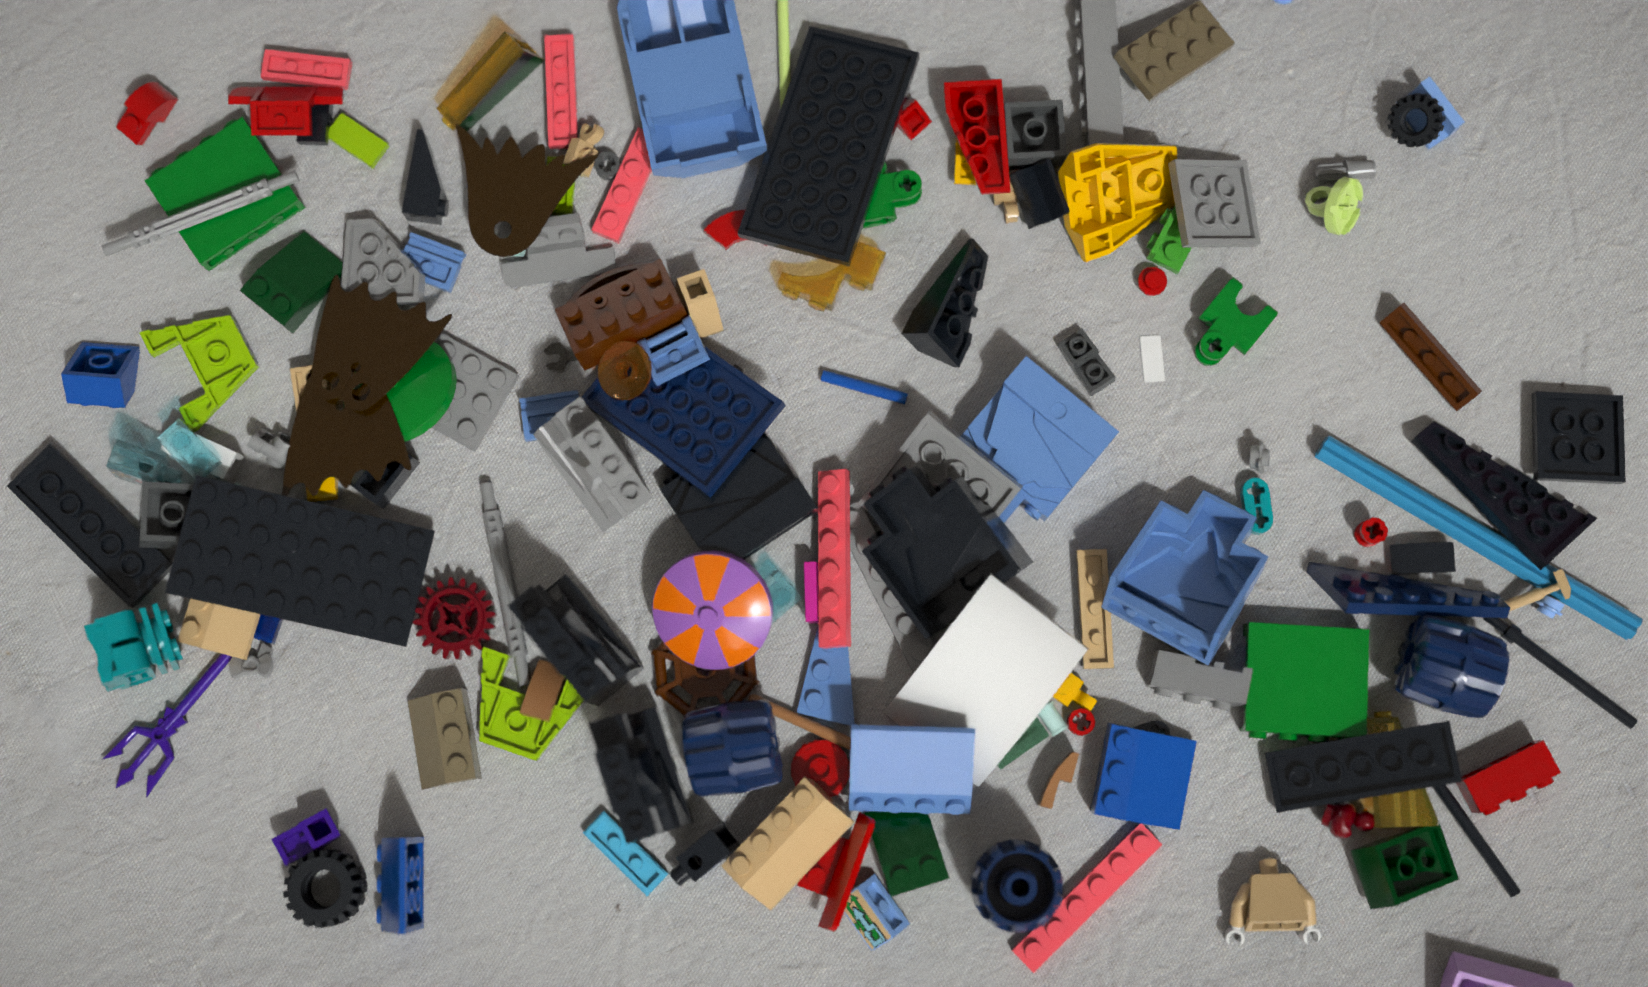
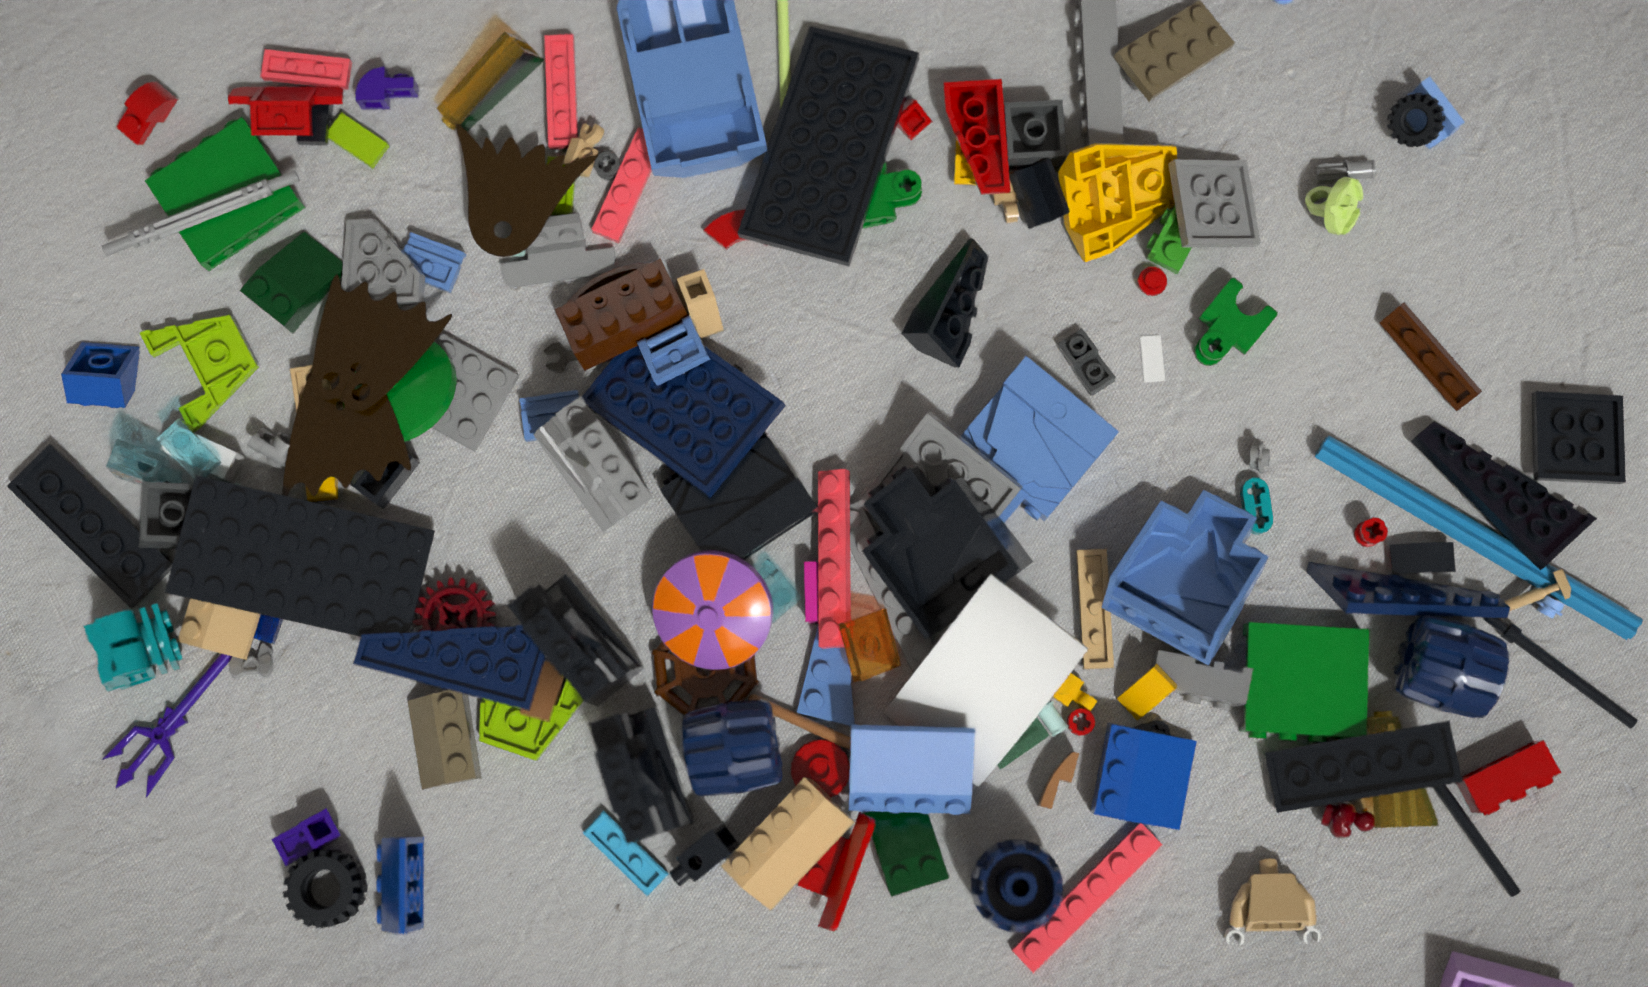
(378, 87): none -> dark purple brick
(424, 192): black slope -> none
(476, 662): none -> dark blue wing
(504, 583): light grey axle -> none
(614, 367): clear orange dish -> none
(824, 289): clear yellow arch -> none
(864, 387): blue bar -> none
(869, 645): none -> clear orange tile
(874, 913): panel -> none
(1147, 692): none -> yellow slope
(1404, 866): dark green slope -> none

